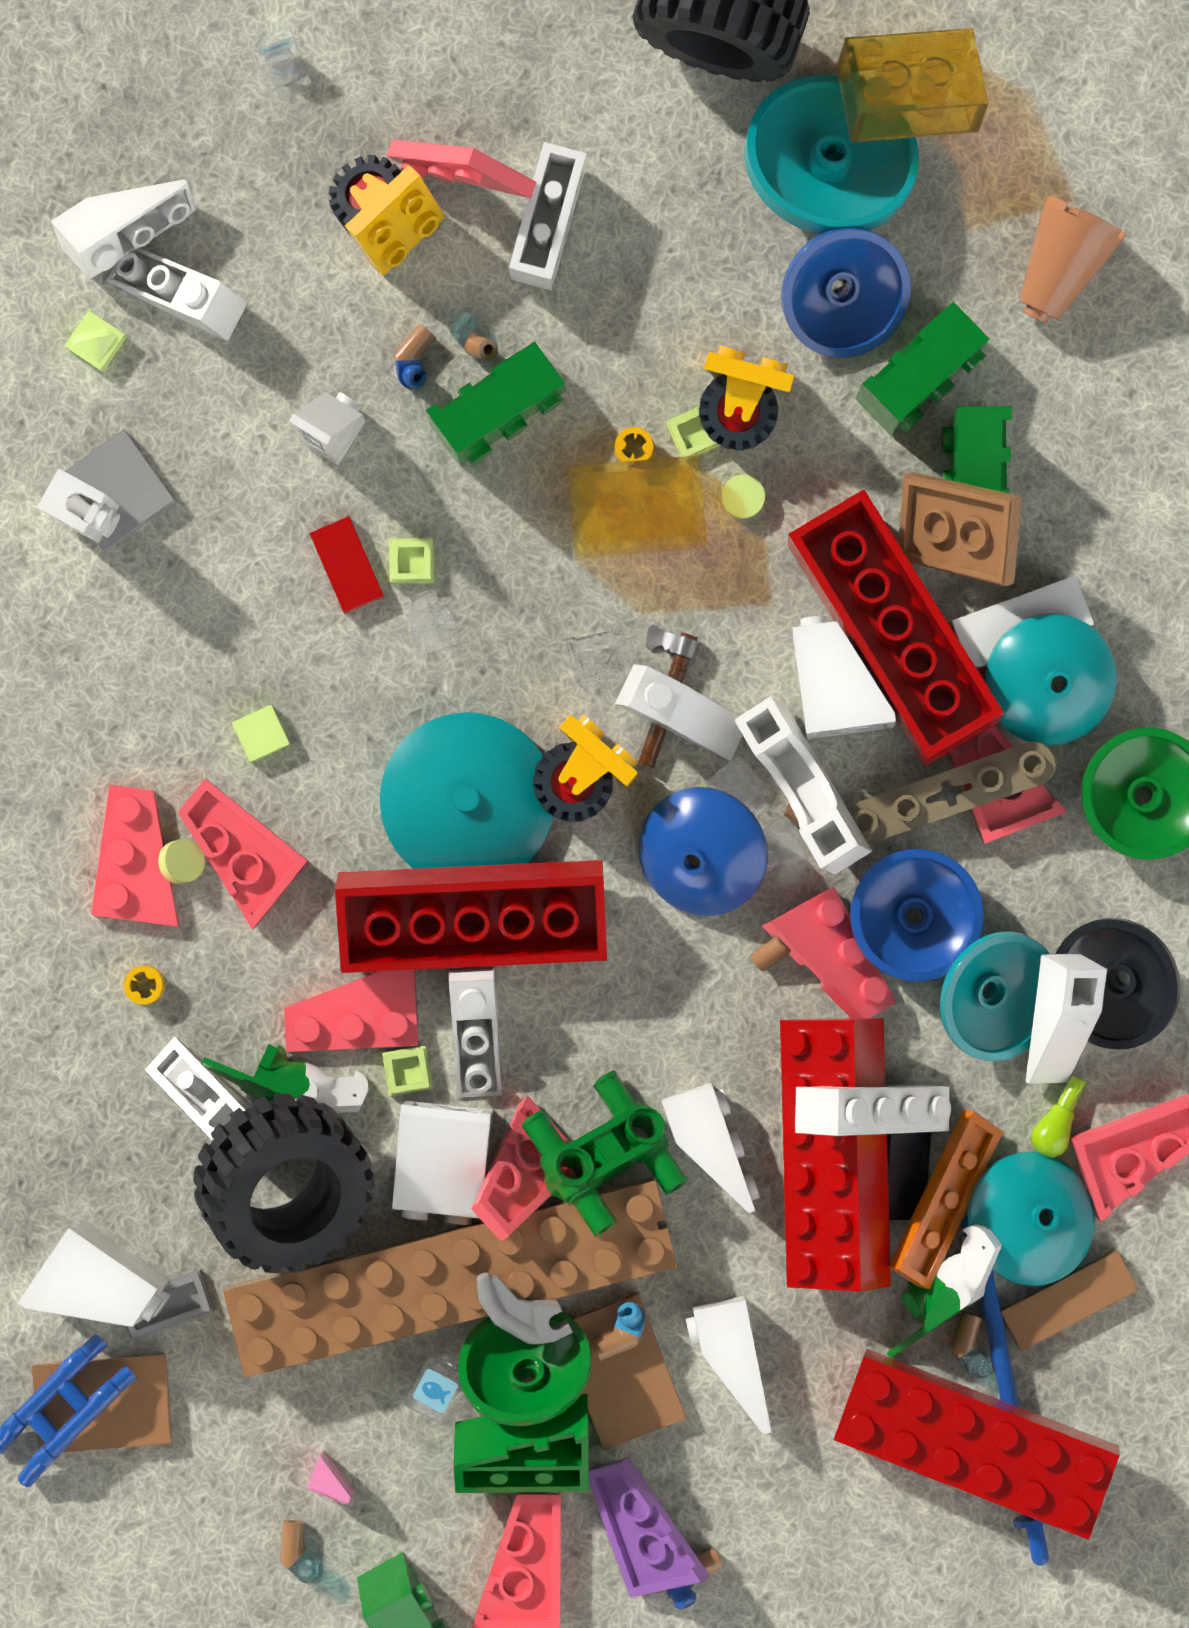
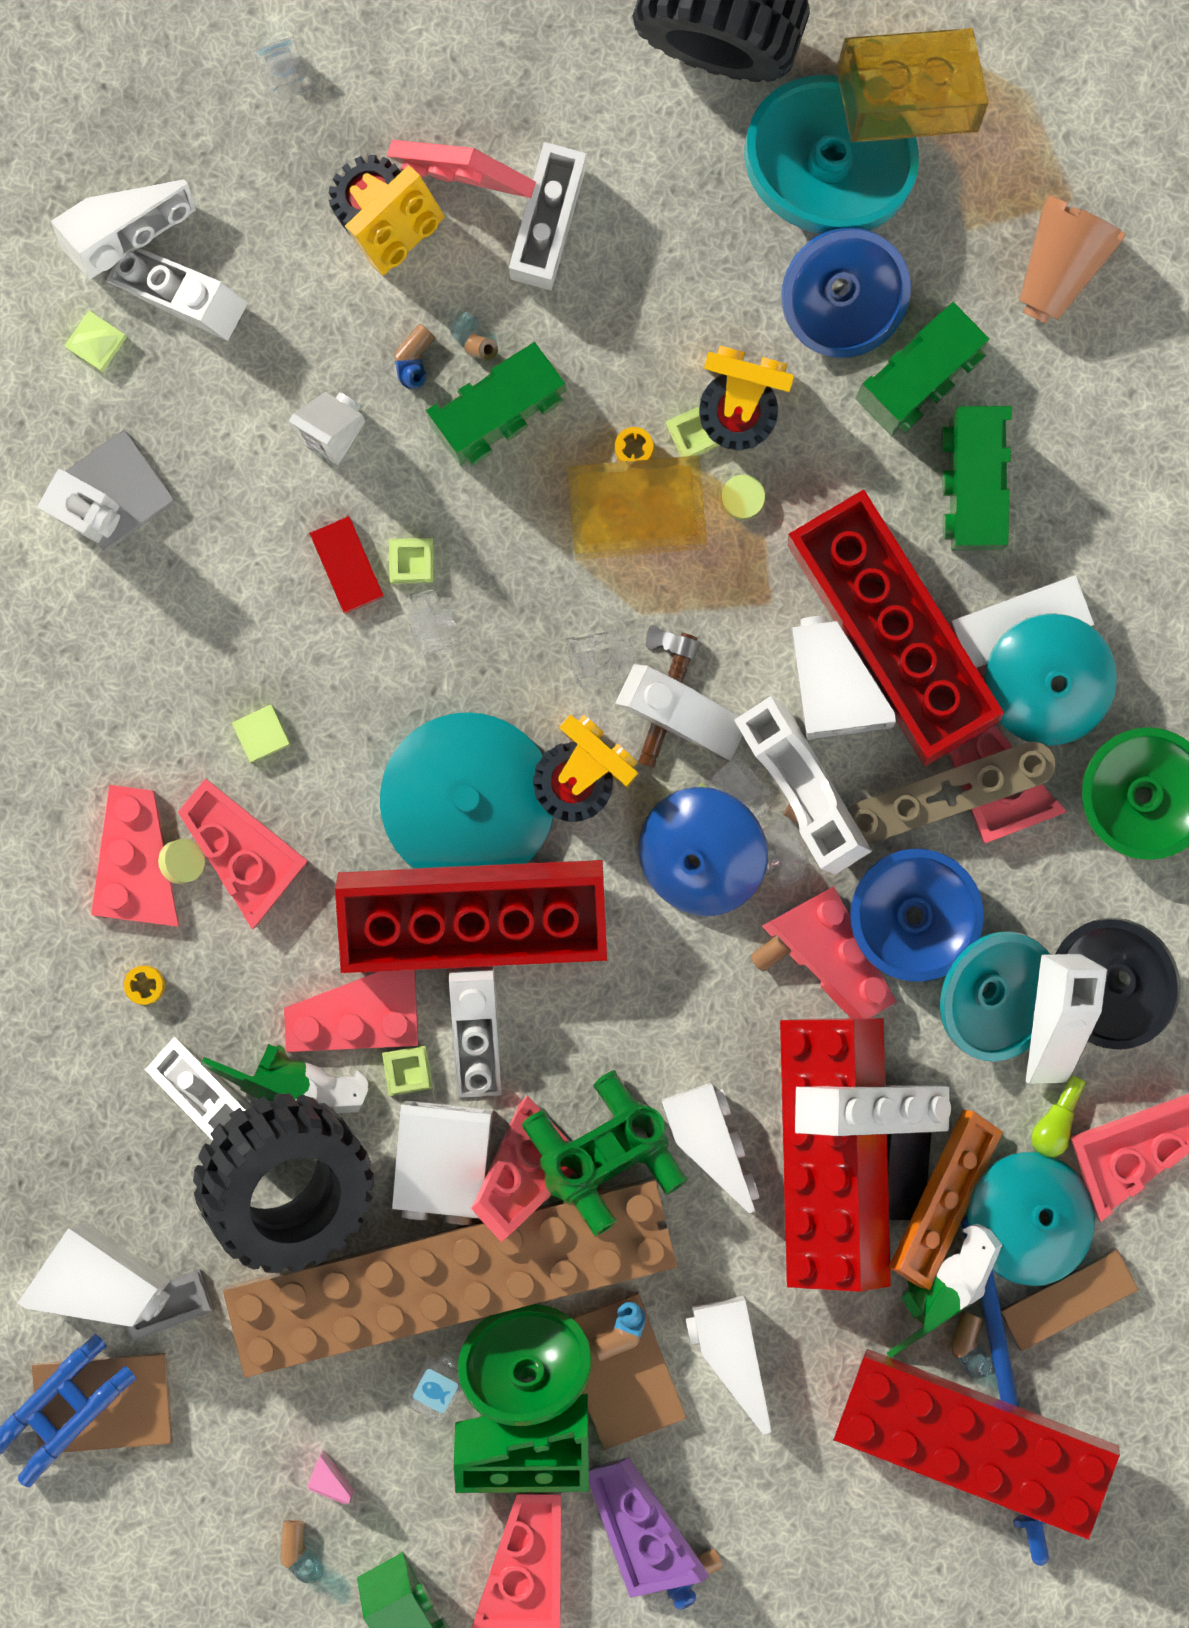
(517, 1316): light grey piece -> none
(960, 528): medium nougat tile -> none

